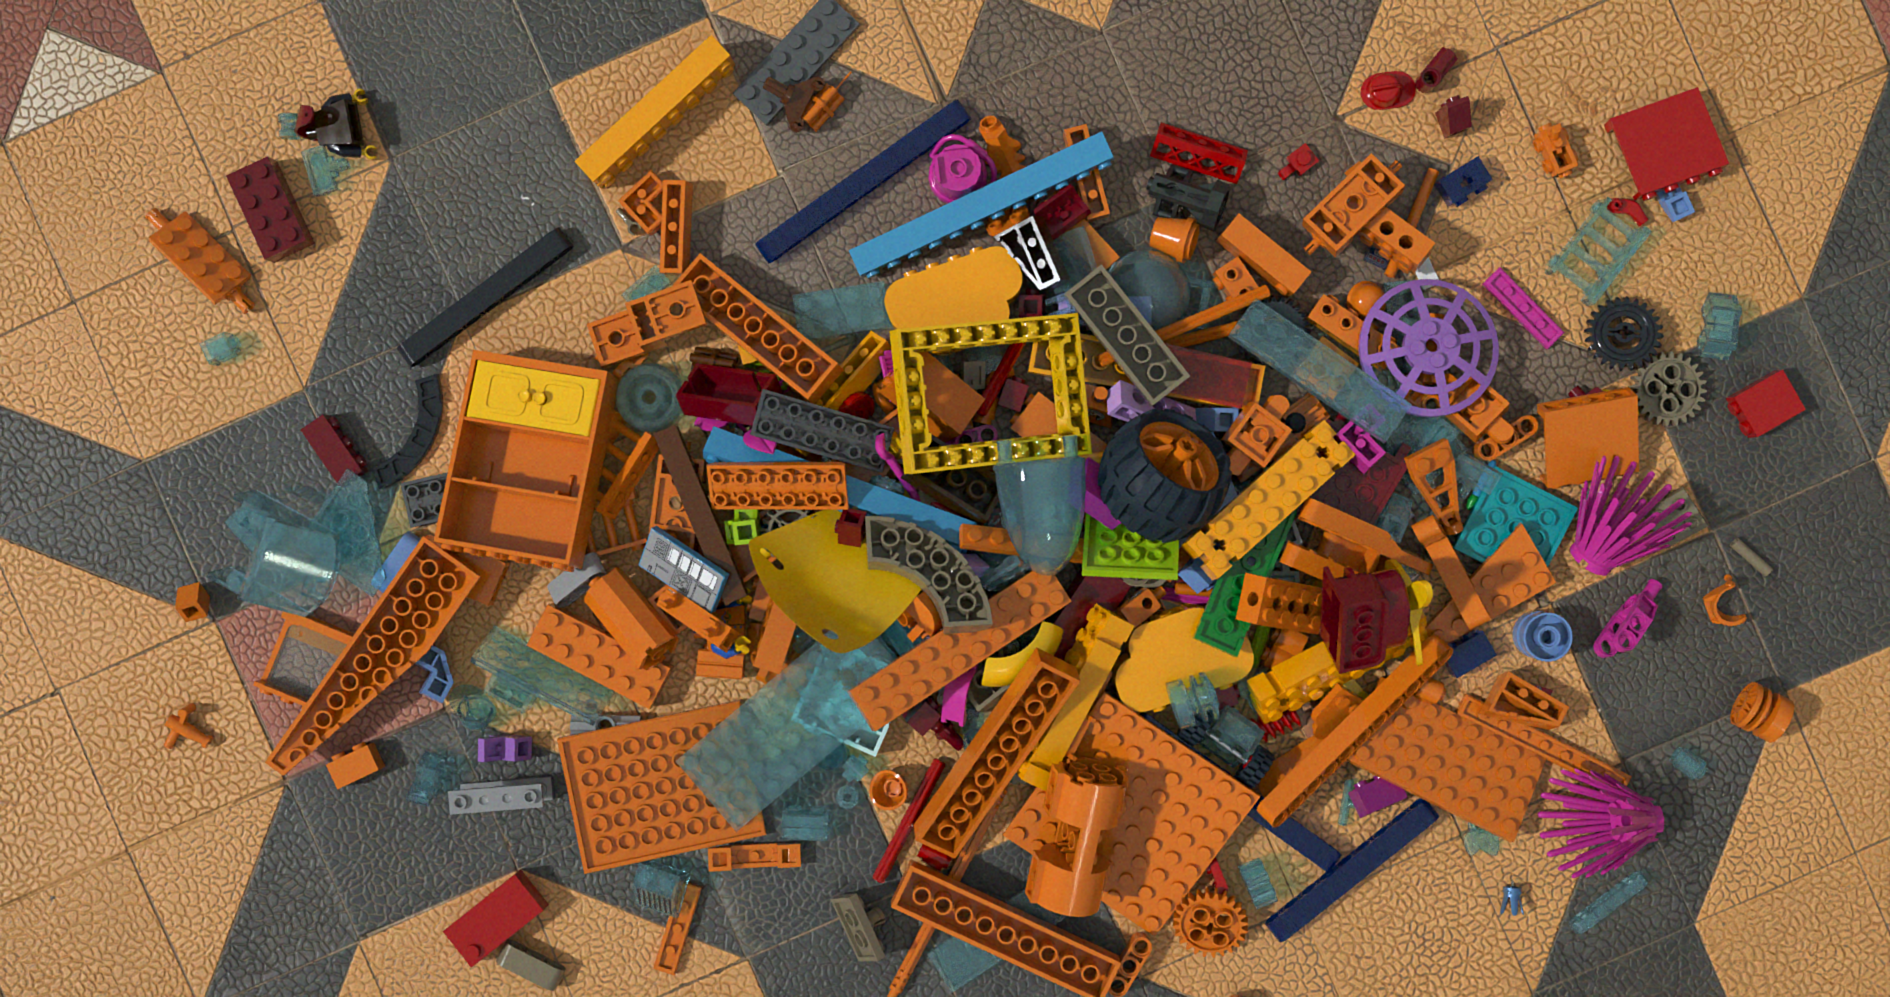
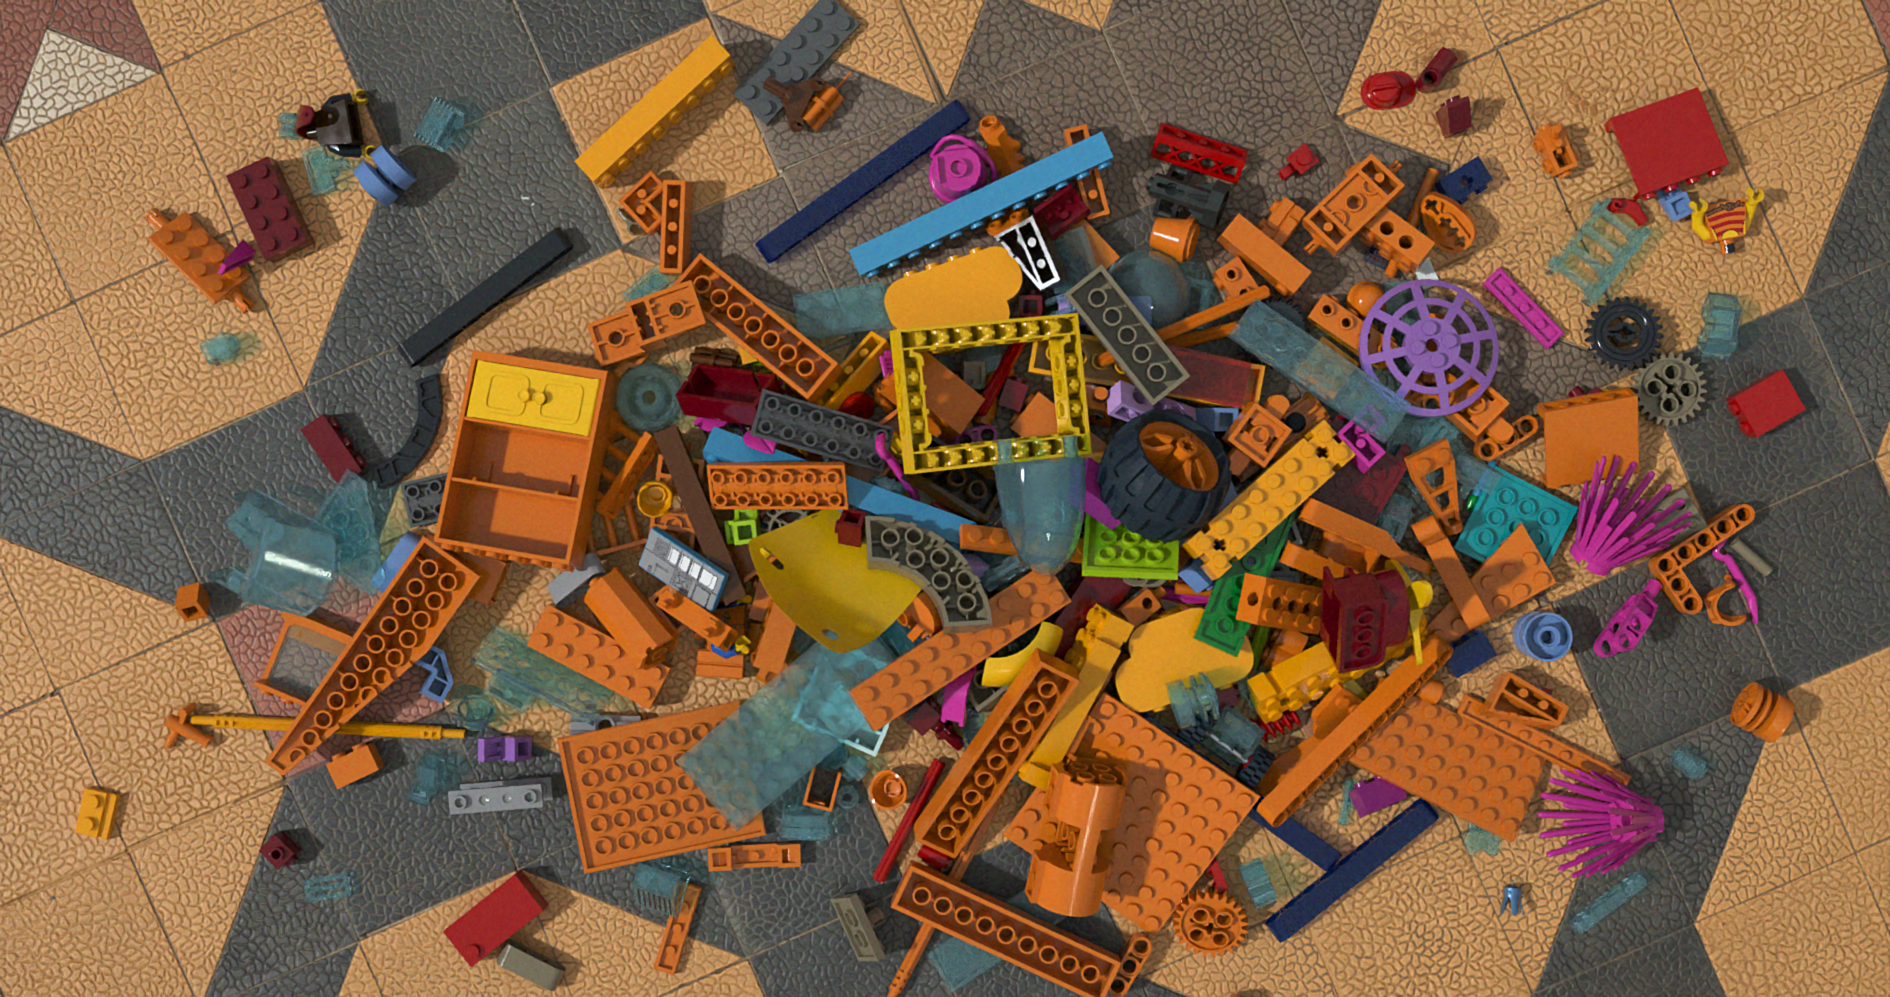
(97, 813): none -> light orange plate
(240, 255): none -> dark pink piece
(280, 850): none -> dark red brick
(347, 884): none -> clear light blue tile
(348, 728): none -> light orange axle
(379, 181): none -> medium blue wheel
(440, 124): none -> clear light blue brick
(654, 498): none -> light orange hair
(817, 803): none -> orange piece
(1282, 220): none -> orange brick
(1459, 216): none -> orange piece
(1692, 551): none -> orange beam
(1725, 220): none -> torso
(1739, 578): none -> dark pink piece

